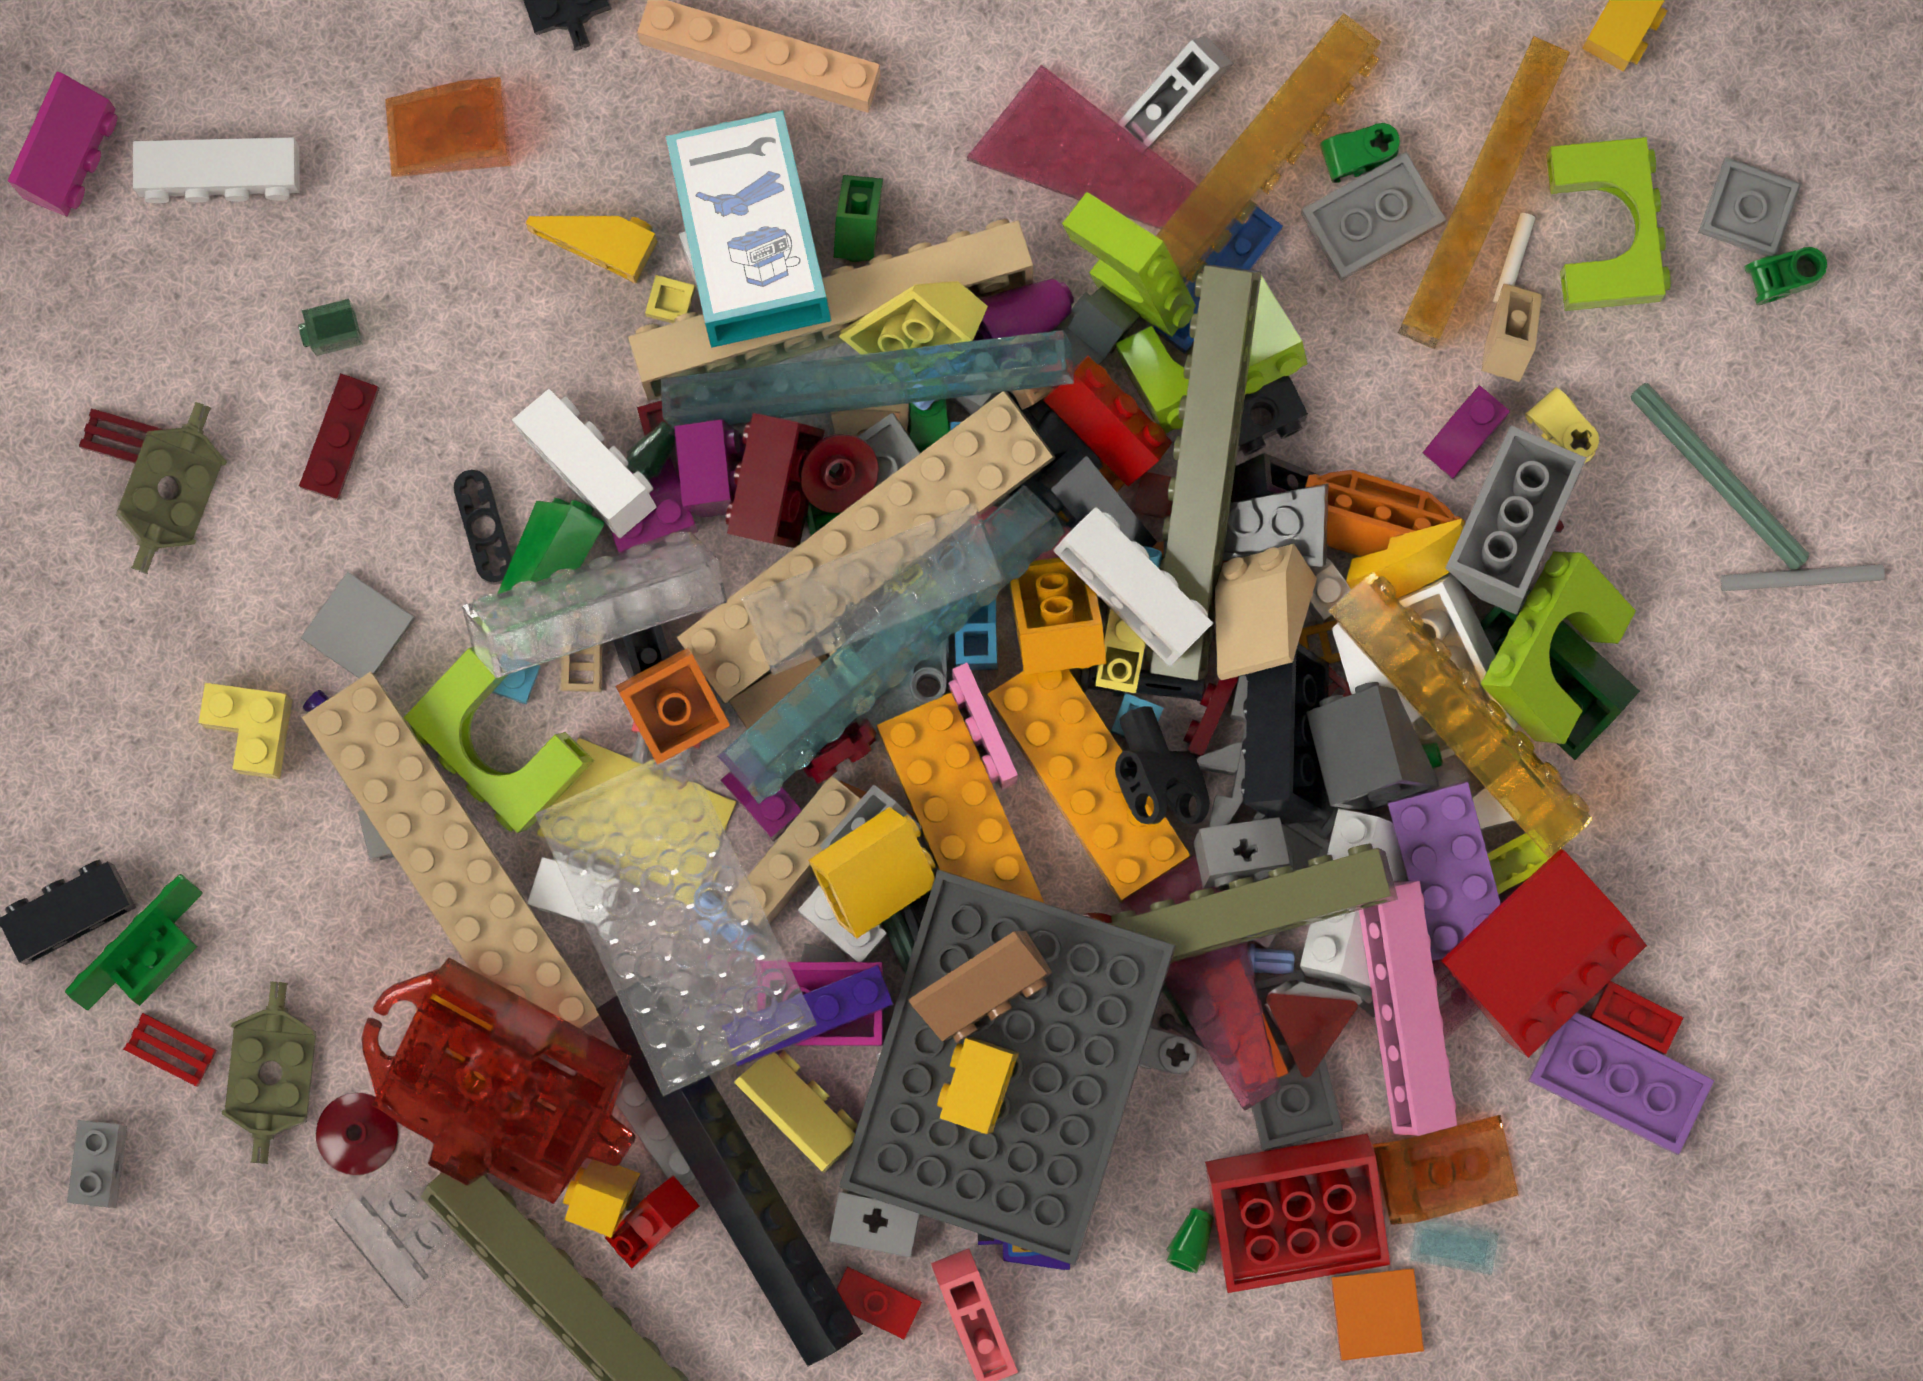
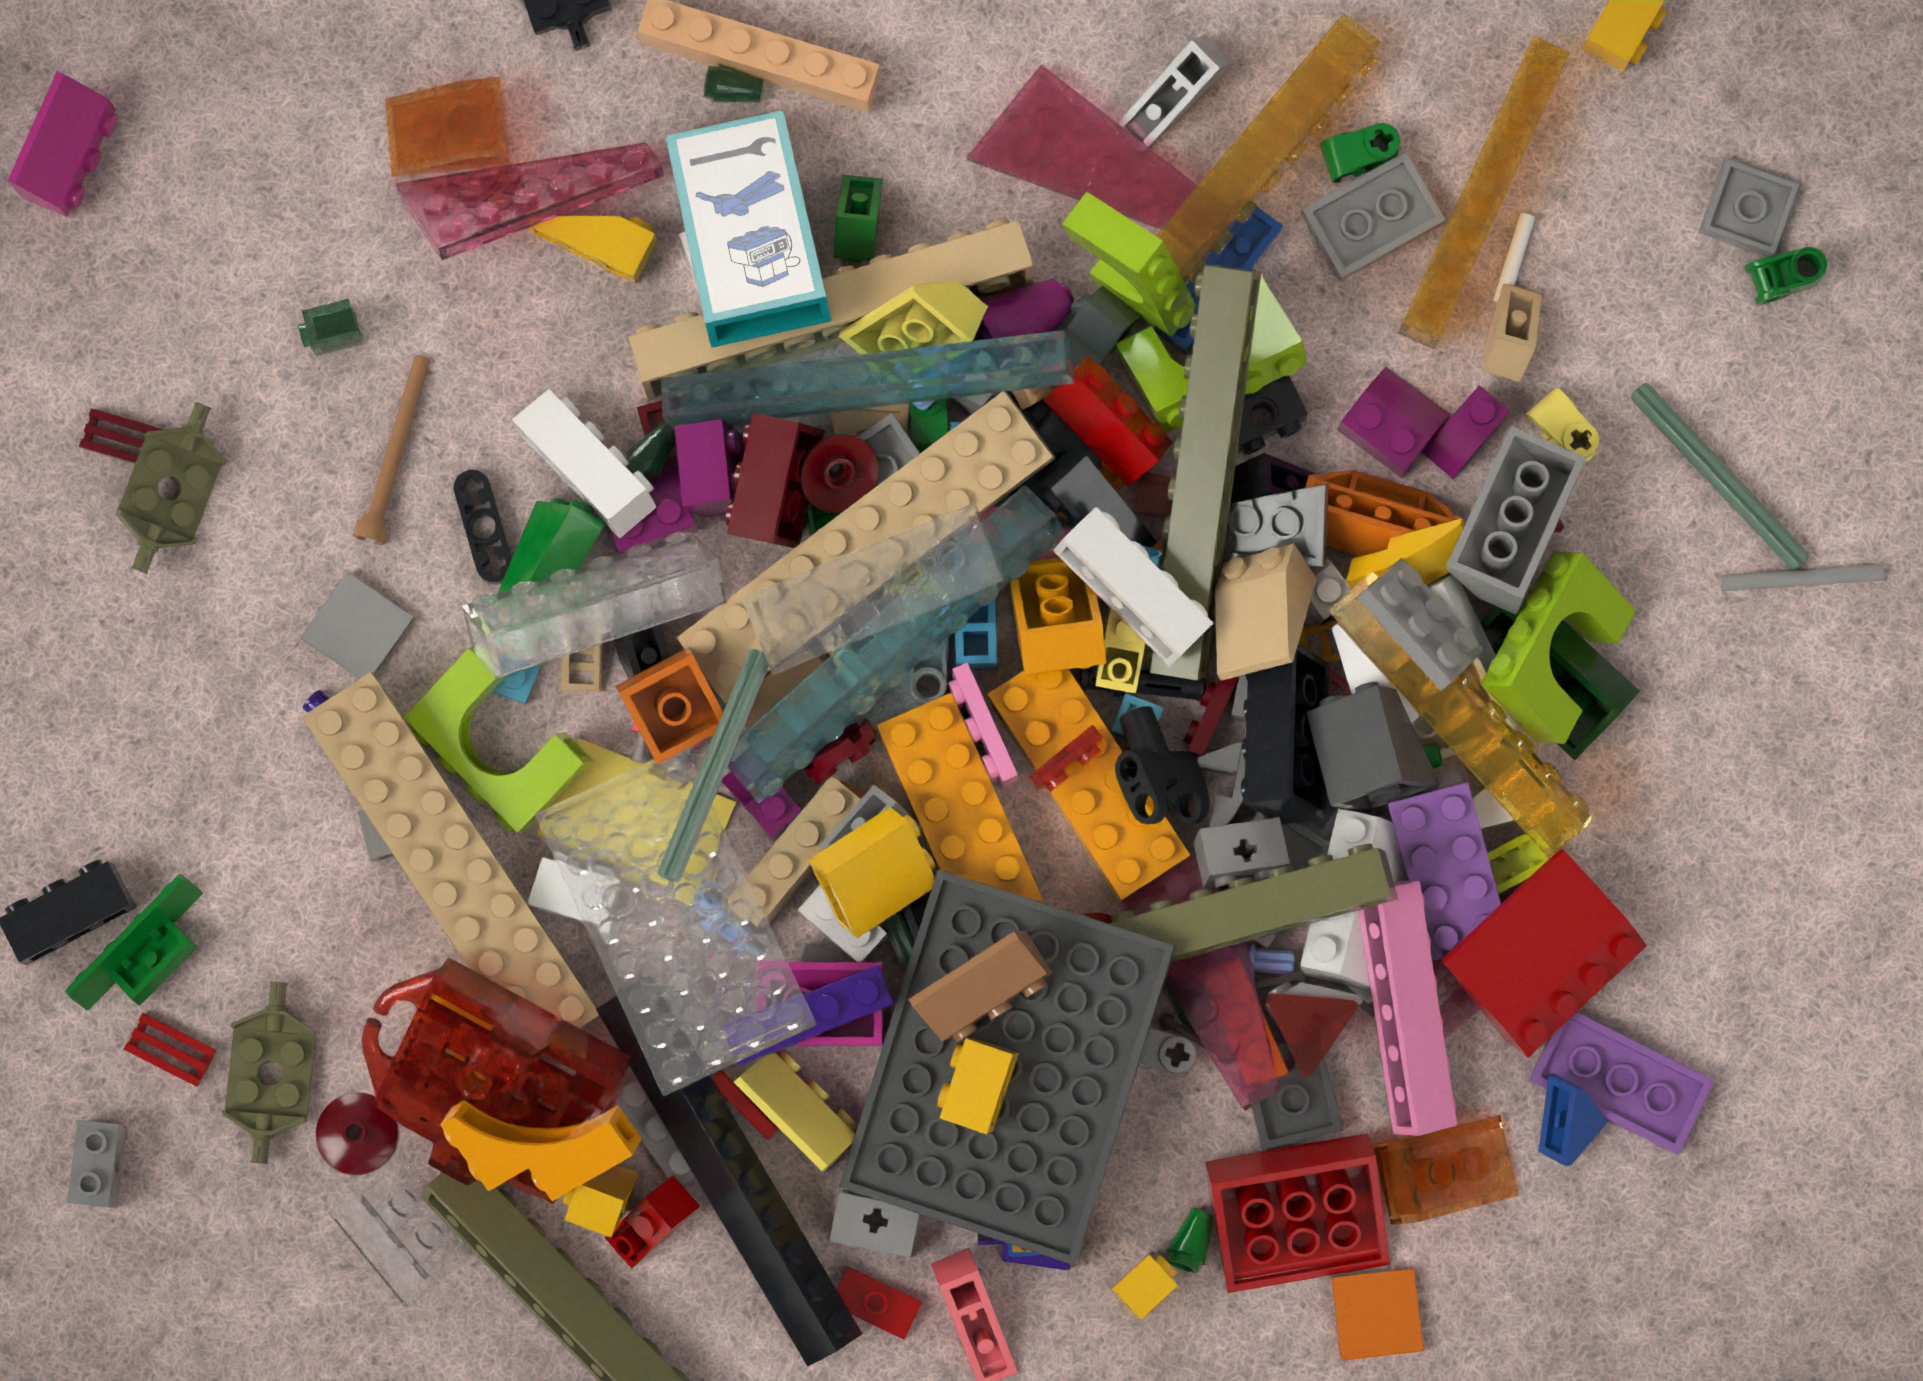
(216, 168): white brick -> none
(259, 720): light yellow brick -> none
(339, 437): dark red plate -> none
(373, 523): none -> medium nougat piece
(494, 202): none -> clear pink wing
(555, 1156): none -> light orange arch
(669, 299): light yellow plate -> none
(714, 766): none -> sand green axle
(730, 85): none -> clear green cone
(744, 1105): none -> red tile
(1053, 772): none -> clear red plate
(1145, 1285): none -> yellow brick
(1392, 421): none -> magenta slope
(1421, 624): none -> light grey plate
(1454, 1247): clear light blue tile -> none
(1568, 1121): none -> blue slope
(1624, 171): lime arch -> none
(1636, 1017): red plate -> none

